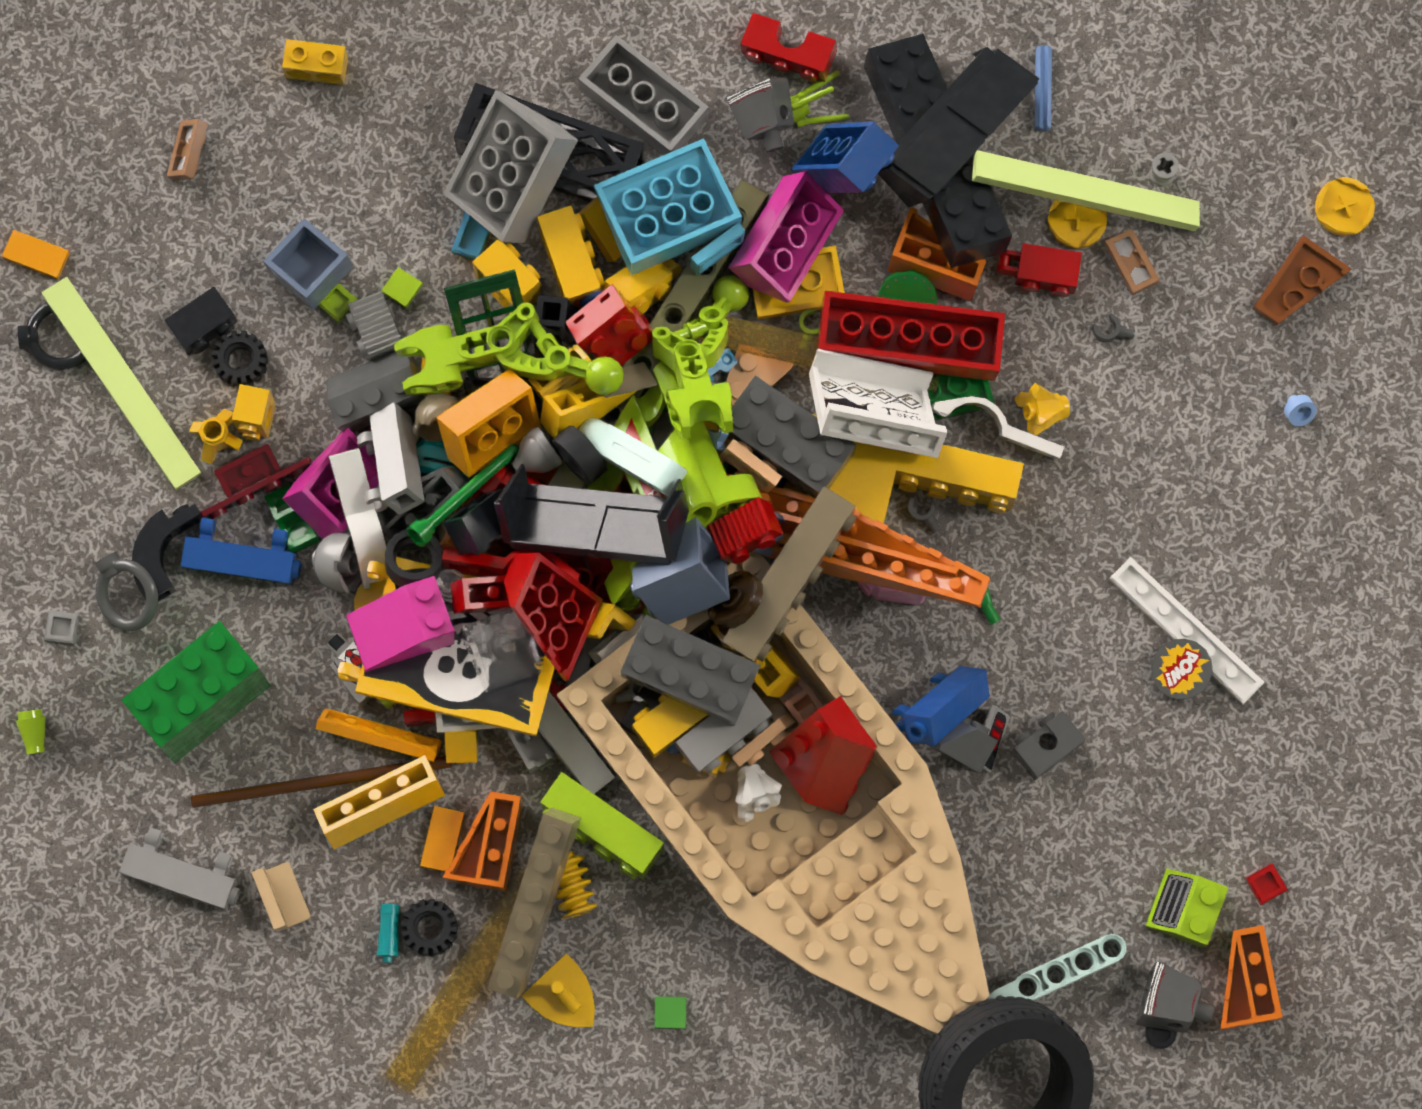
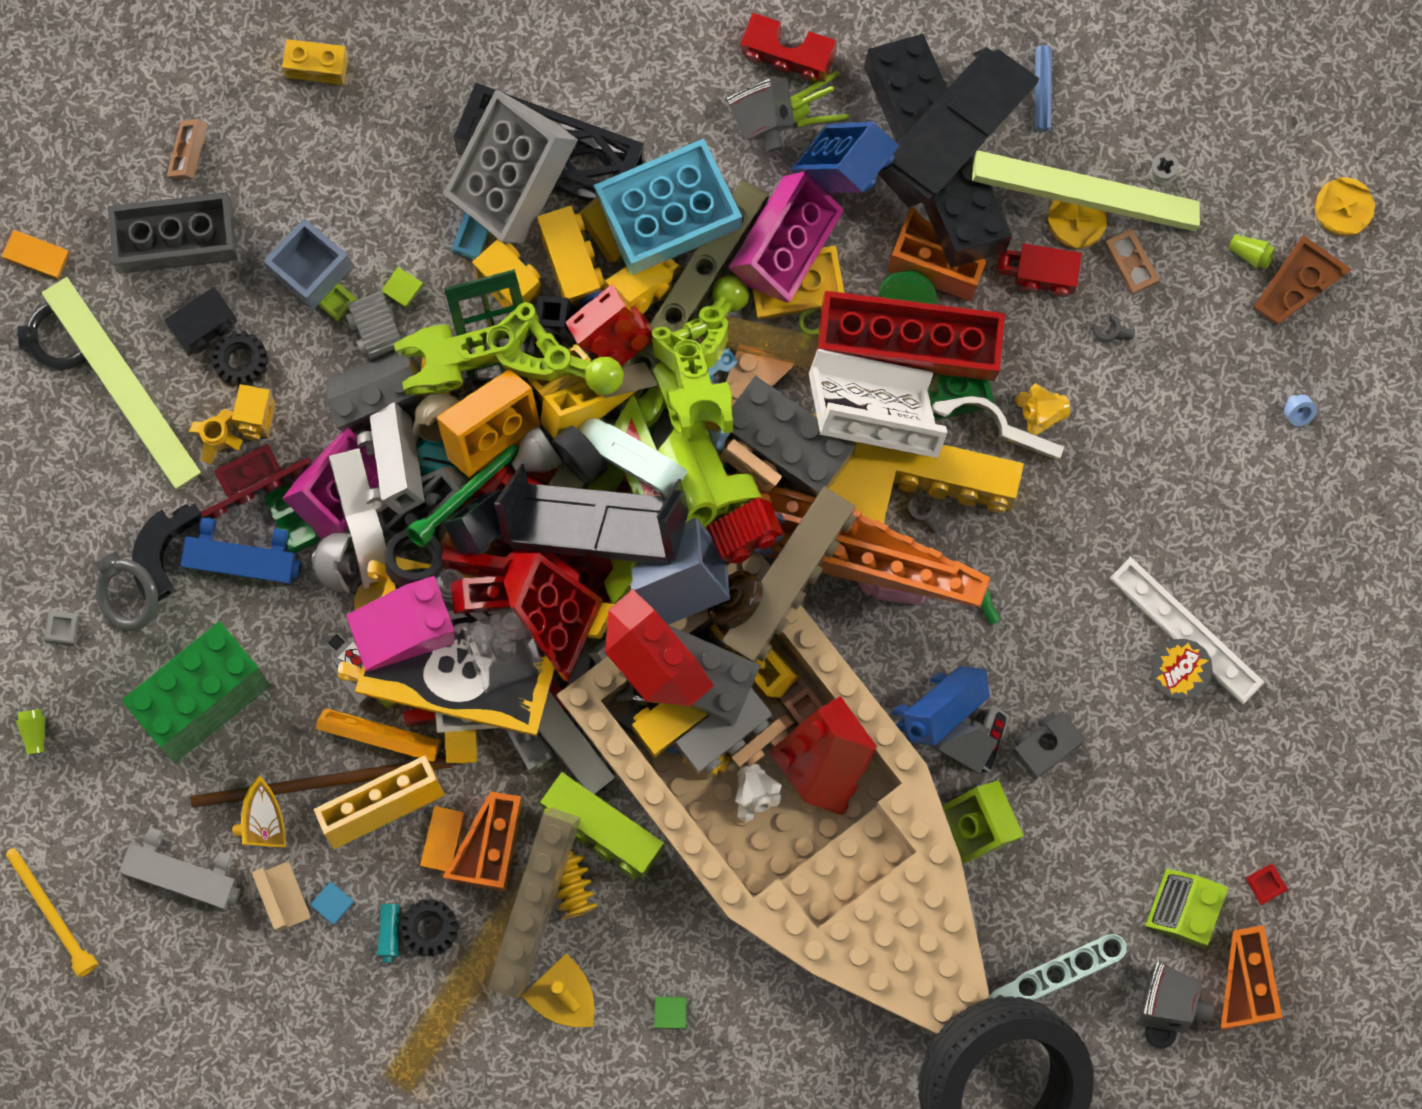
(82, 961): none -> yellow piece
(172, 232): none -> dark grey brick
(261, 818): none -> shield
(332, 903): none -> dark azure tile
(643, 97): light grey brick -> none
(652, 654): none -> red wedge
(717, 249): medium azure tile -> none
(982, 821): none -> lime slope
(1253, 251): none -> lime cone

